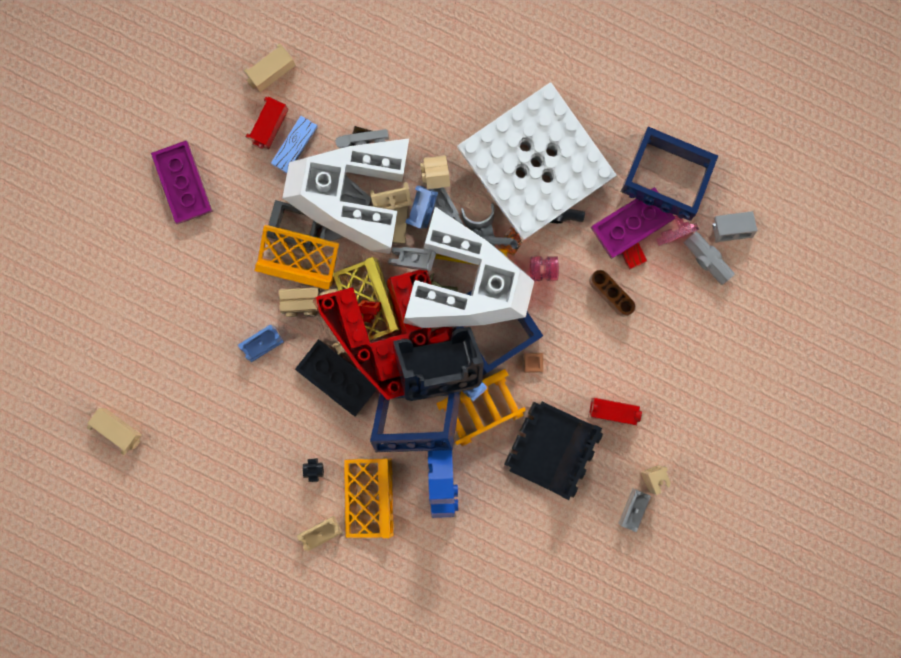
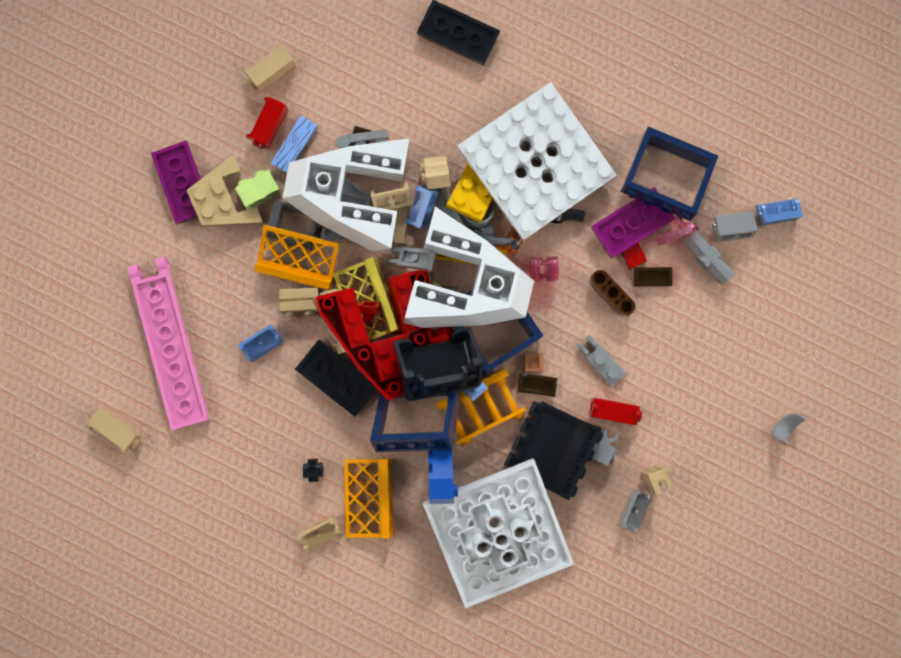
(169, 346): none -> bright pink hinge
(213, 200): none -> tan wing
(258, 189): none -> yellowish green brick
(458, 32): none -> black plate
(470, 196): none -> yellow plate
(517, 501): none -> white plate
(537, 384): none -> dark brown tile
(602, 362): none -> light grey hinge
(603, 452): none -> light grey brick
(652, 276): none -> dark brown tile
(779, 212): none -> medium blue hinge
(786, 426): none -> light grey helmet

